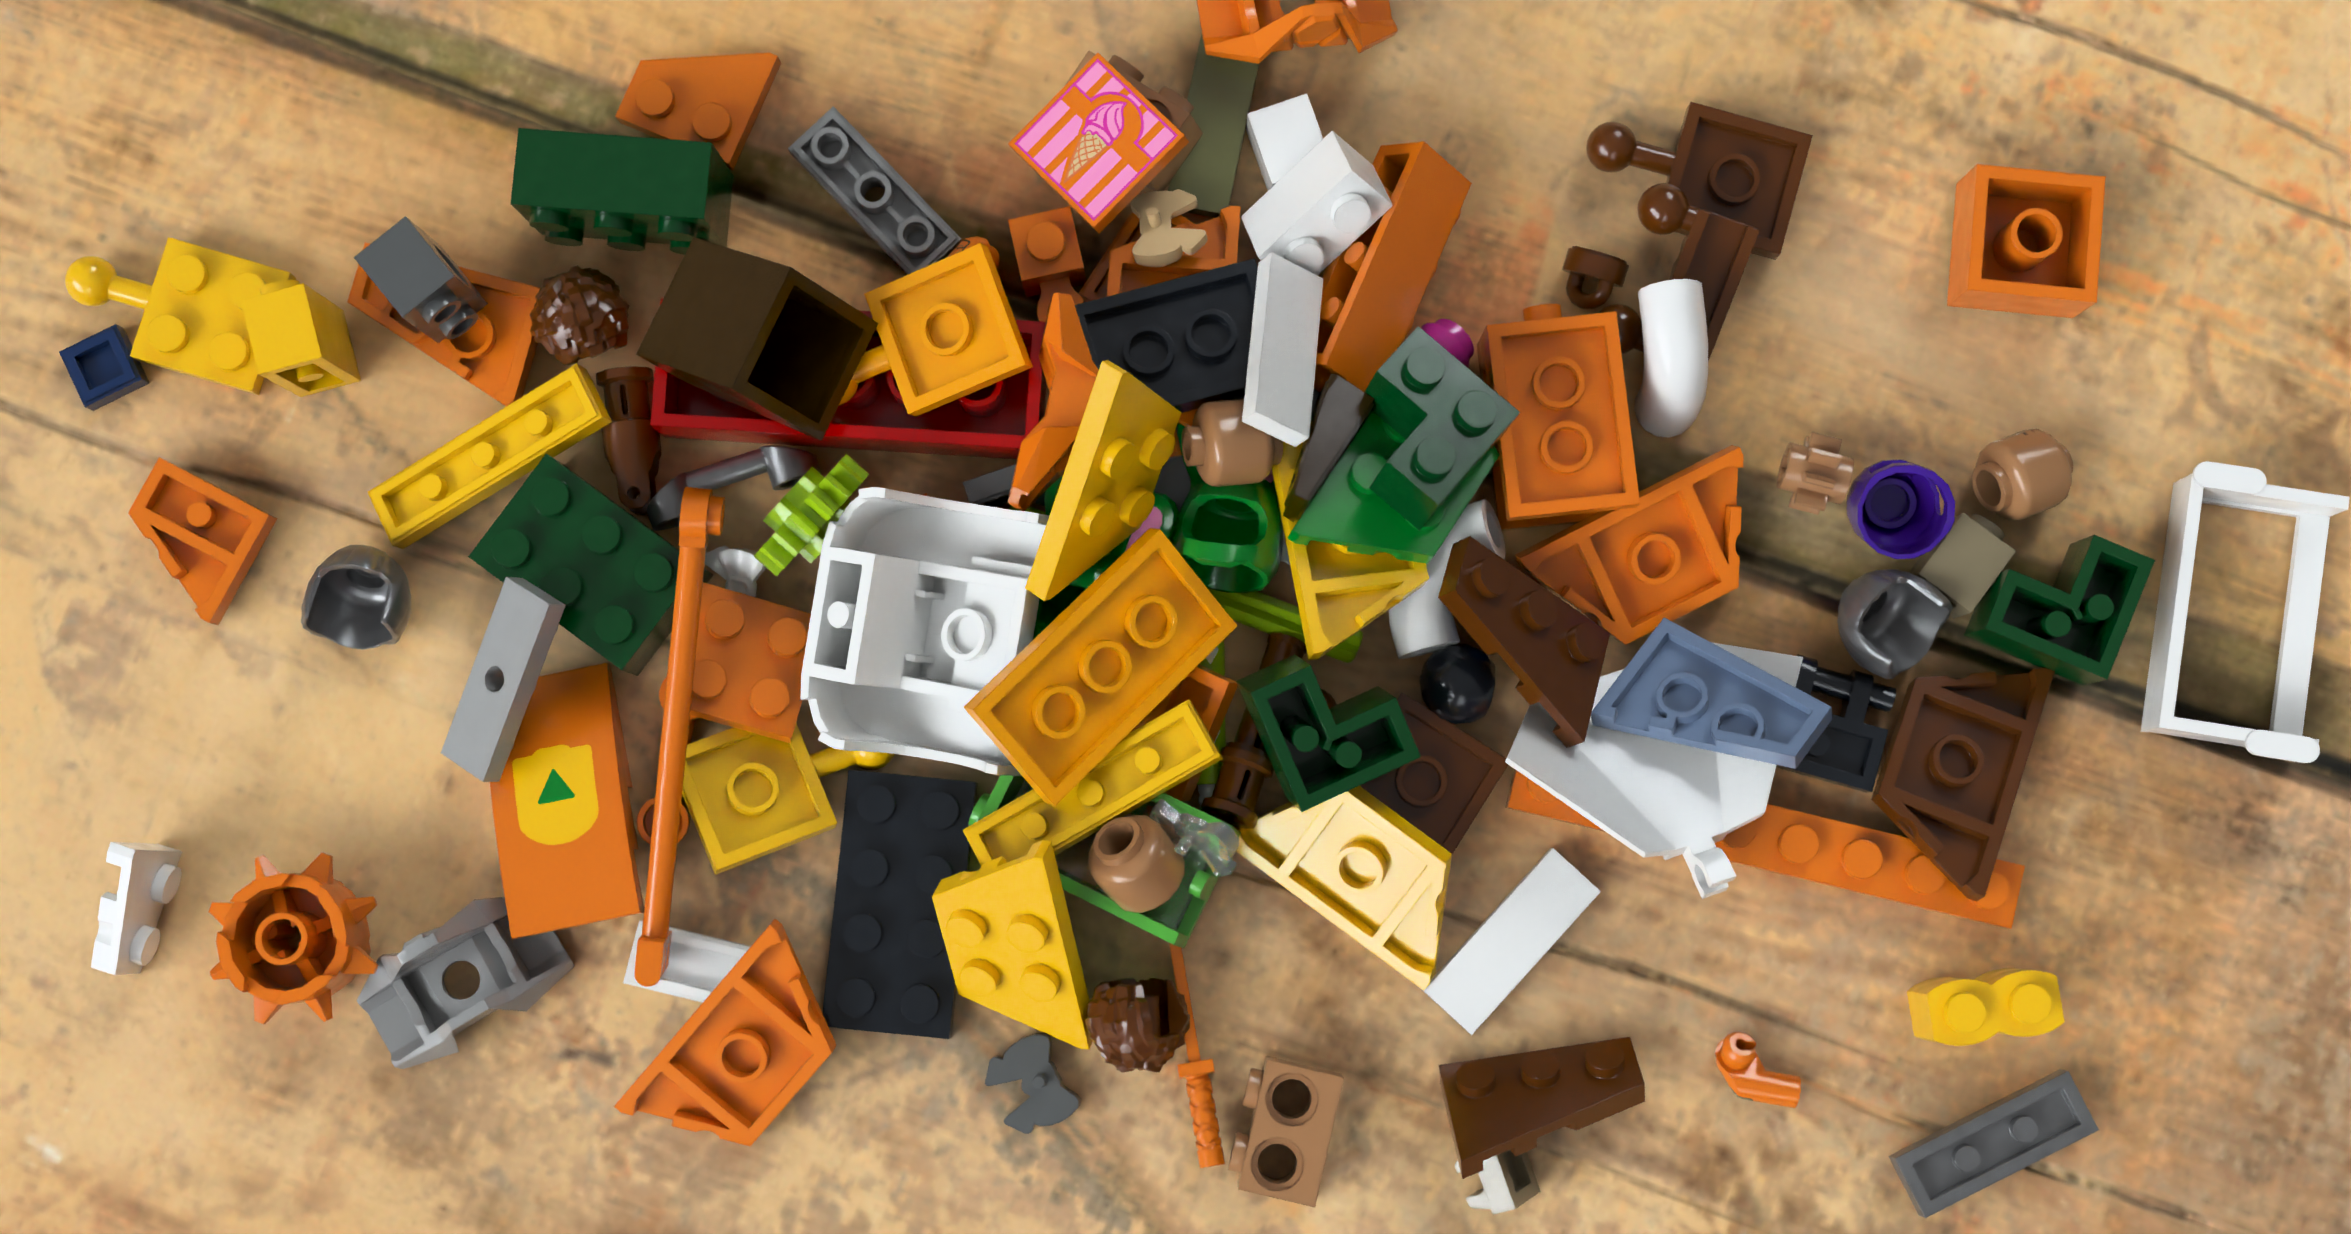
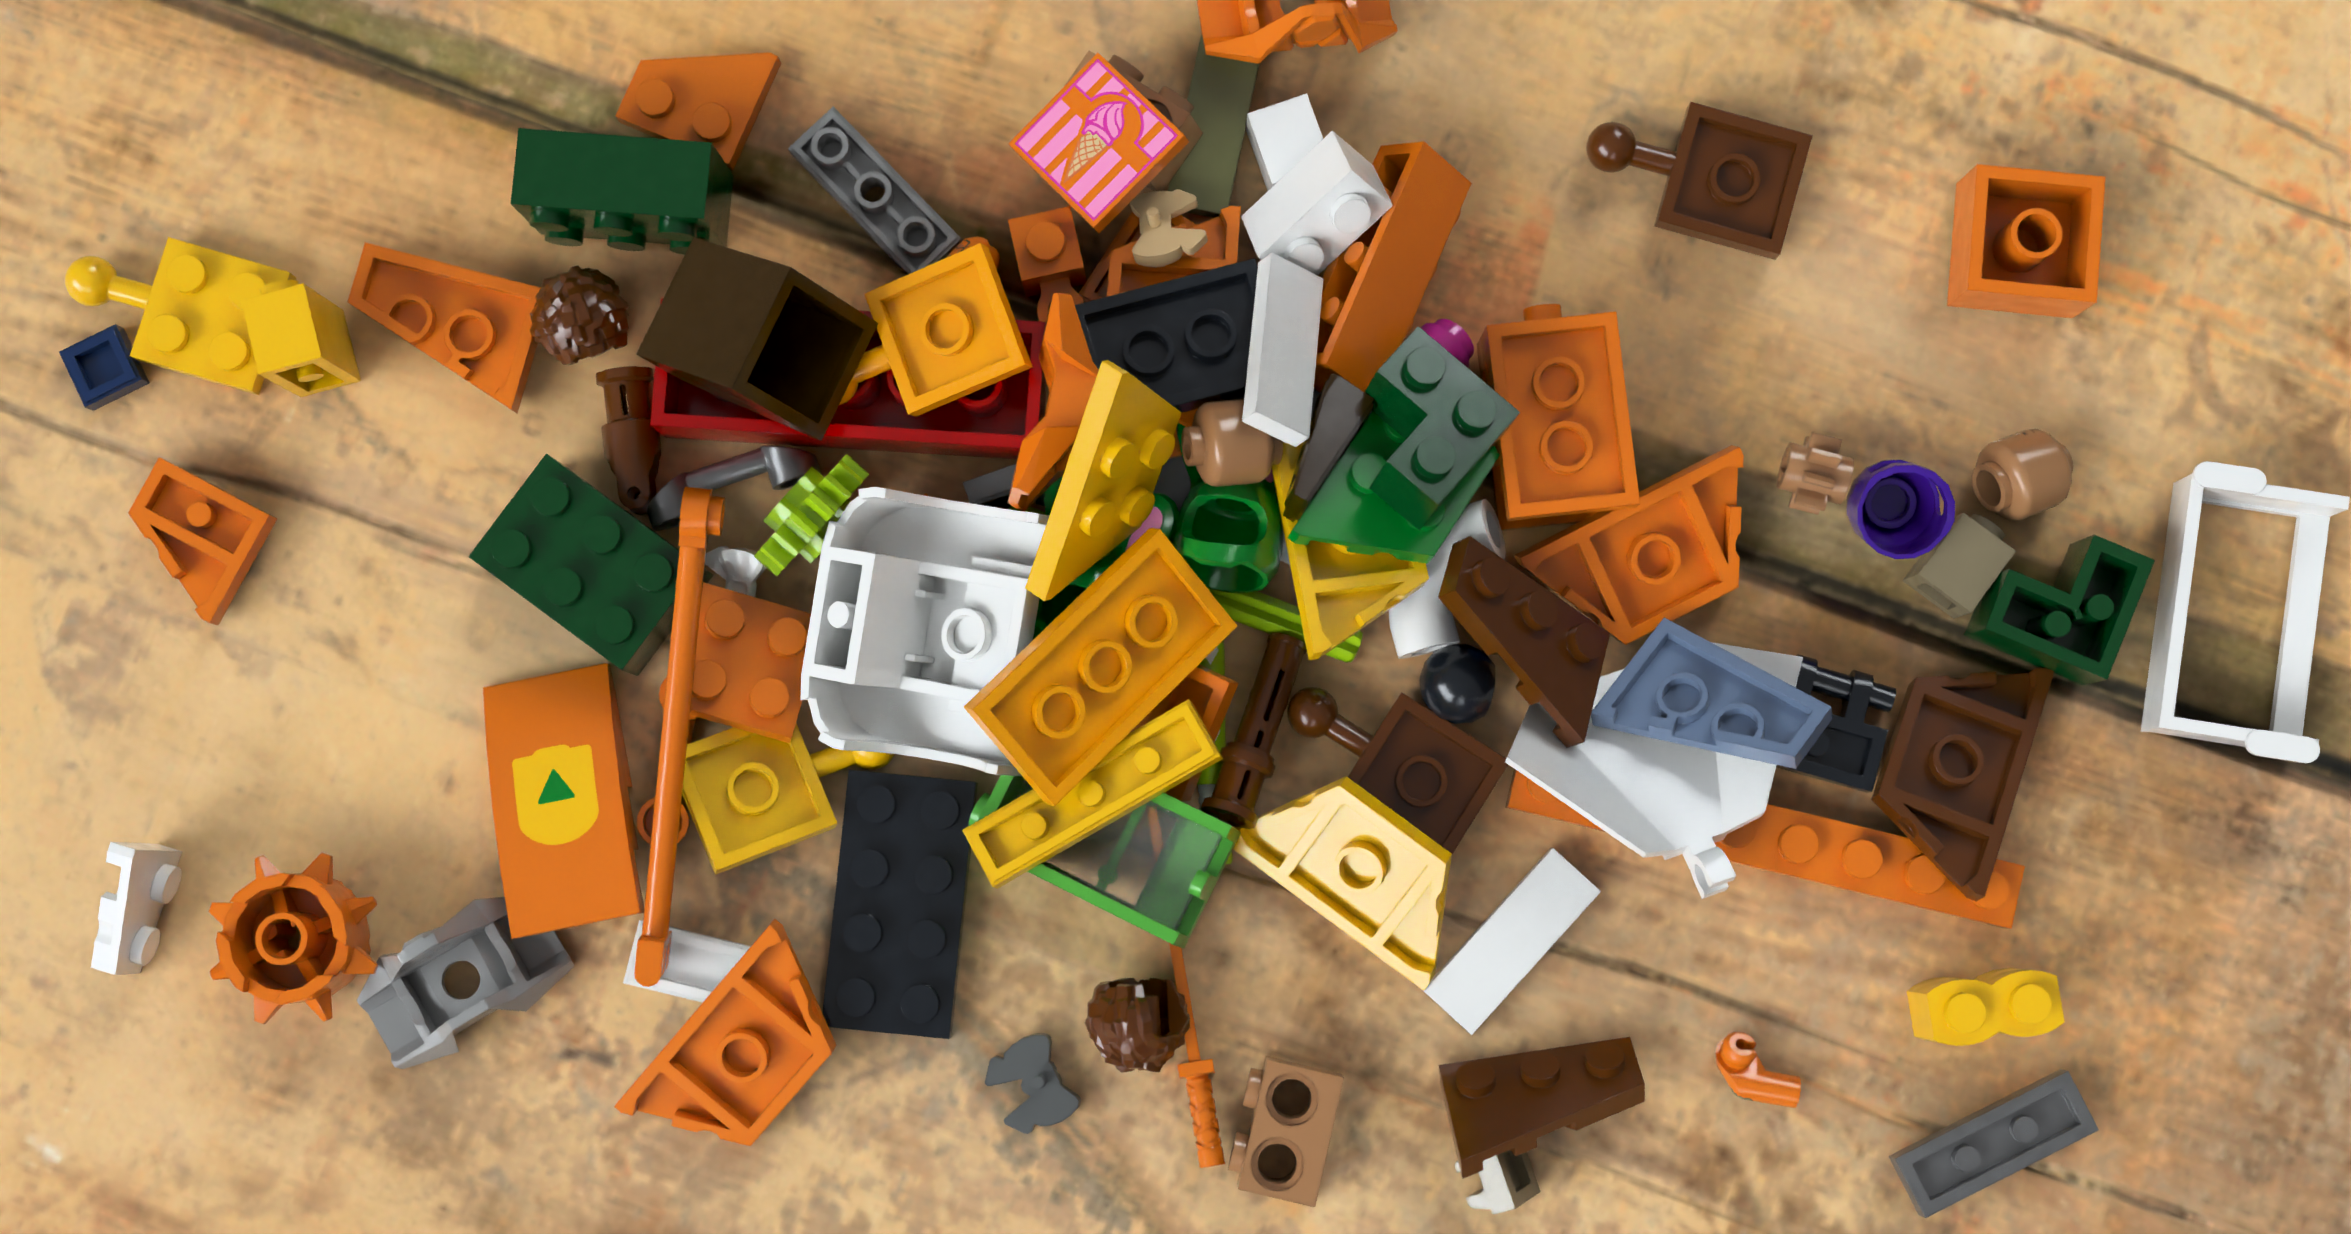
(357, 599): flat silver hair -> none
(422, 281): dark grey brick -> none
(489, 456): yellow tile -> none
(502, 679): light grey tile -> none
(1016, 943): yellow wing -> none
(1136, 863): medium nougat head -> none
(1214, 840): clear piece -> none
(1318, 747): dark green brick -> none
(1596, 266): reddish brown tile -> none
(1673, 356): white cylinder -> none
(1711, 253): reddish brown gear -> none
(1890, 620): flat silver hair -> none

